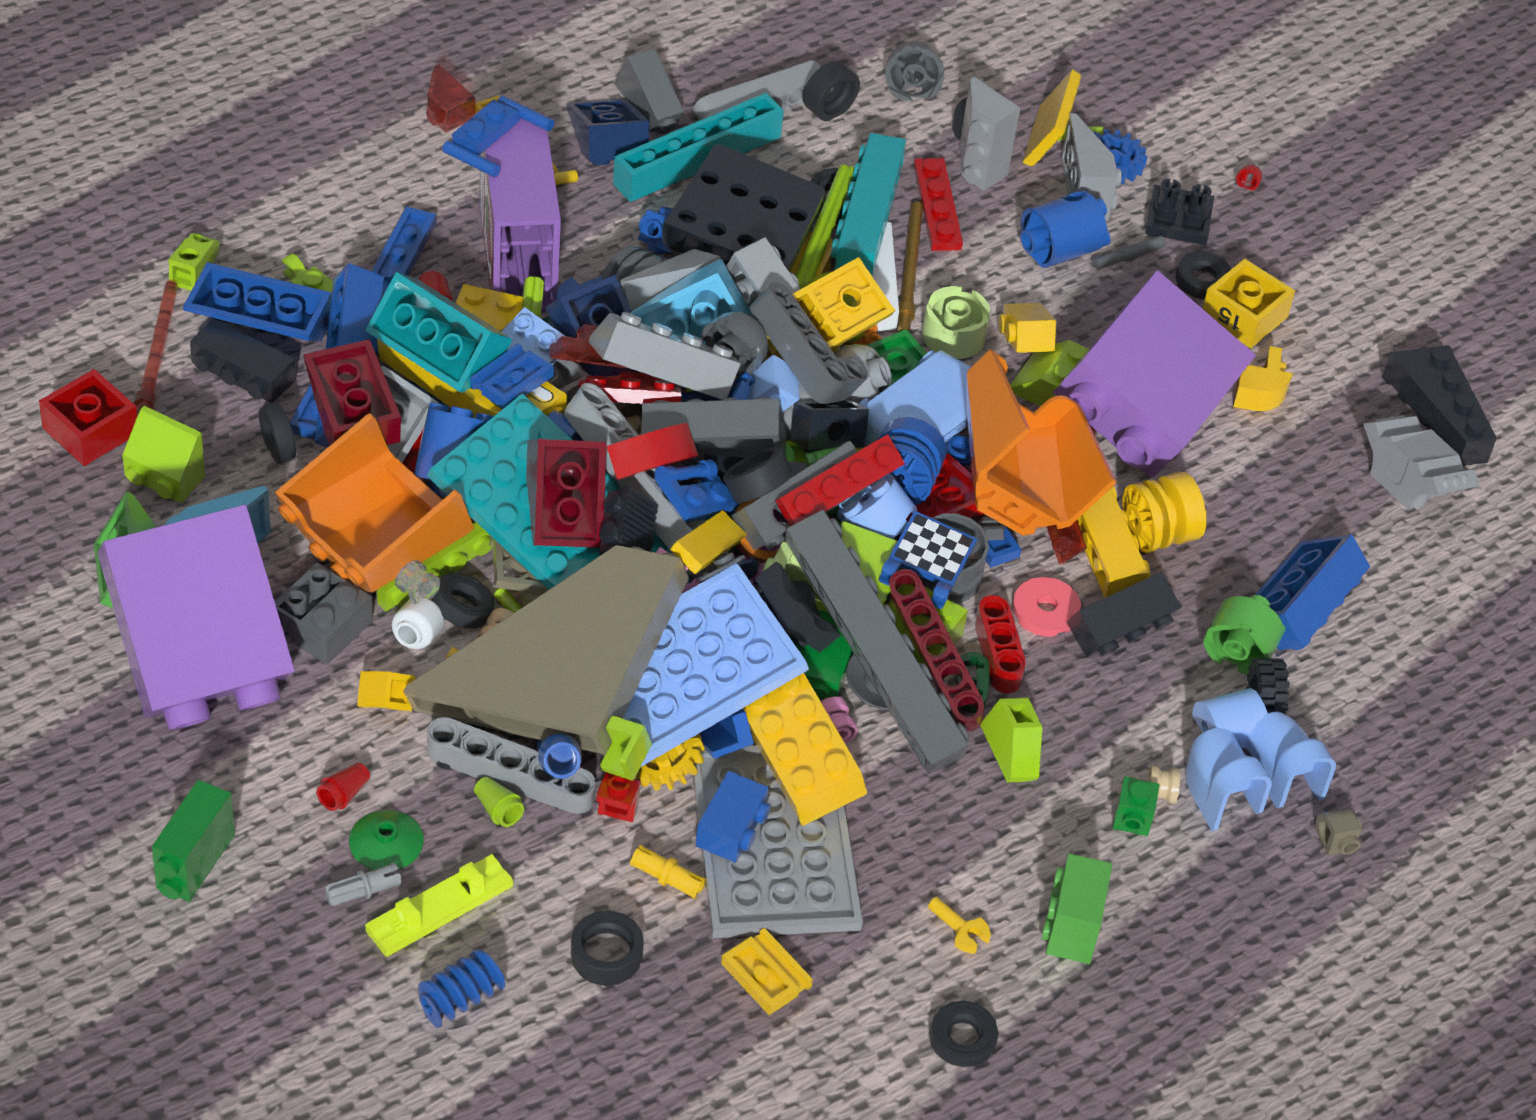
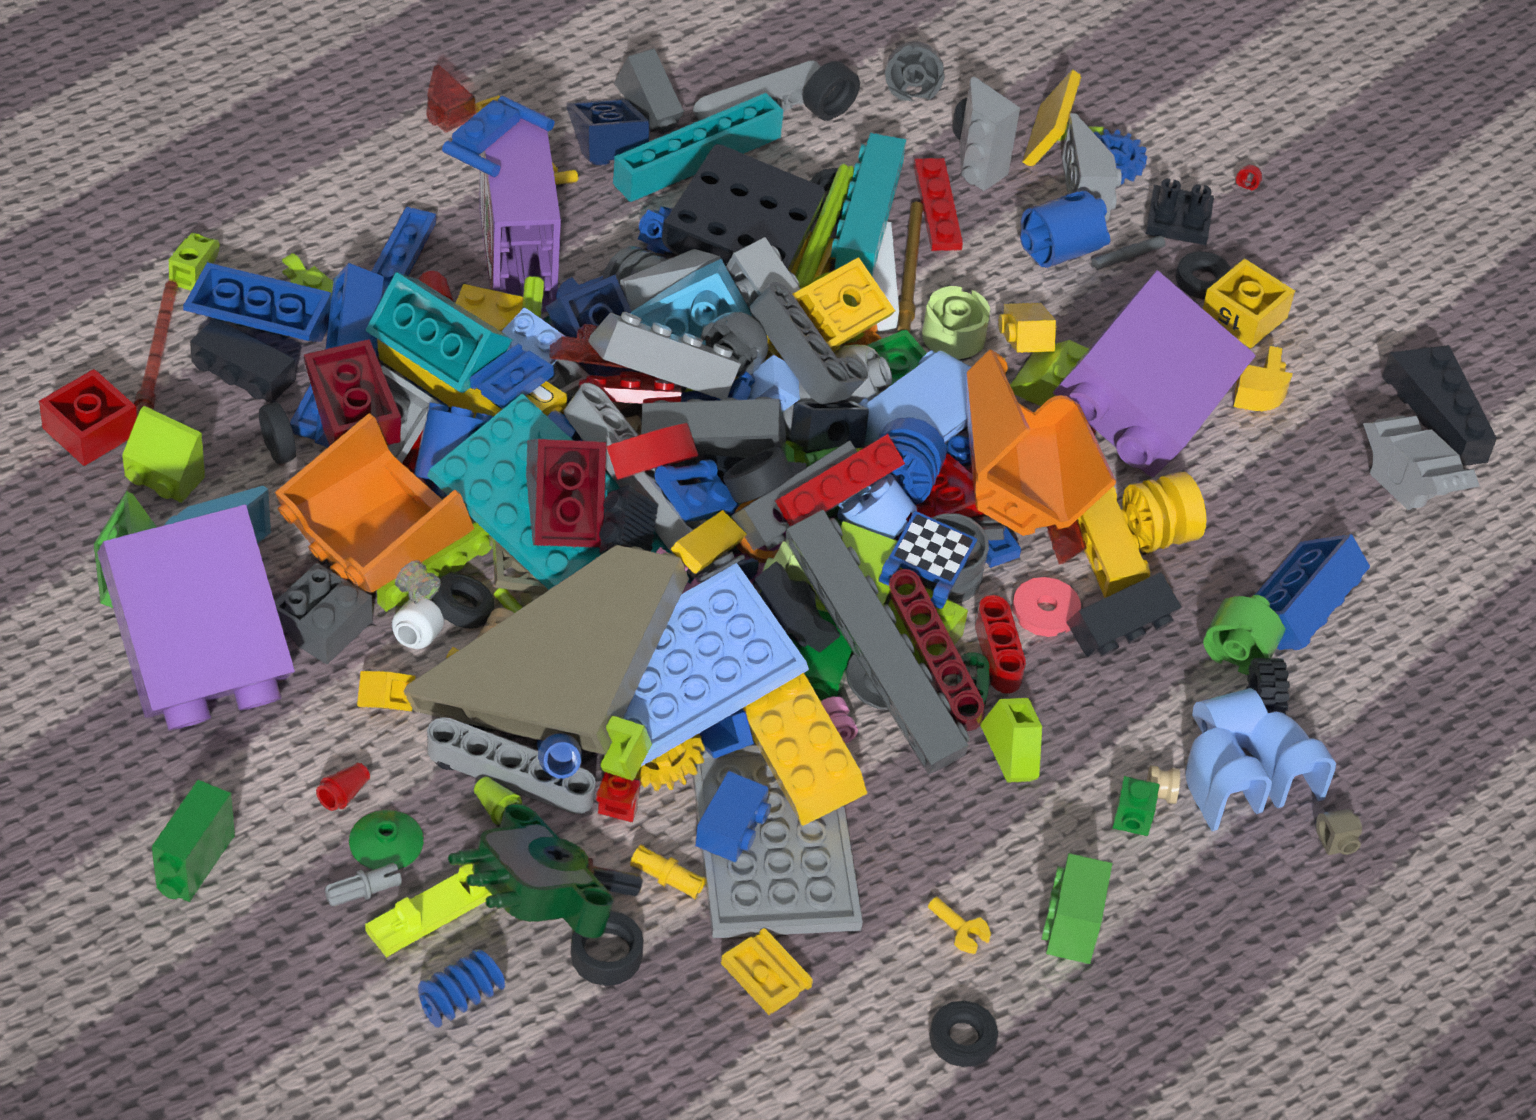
(542, 875): none -> dark green piece

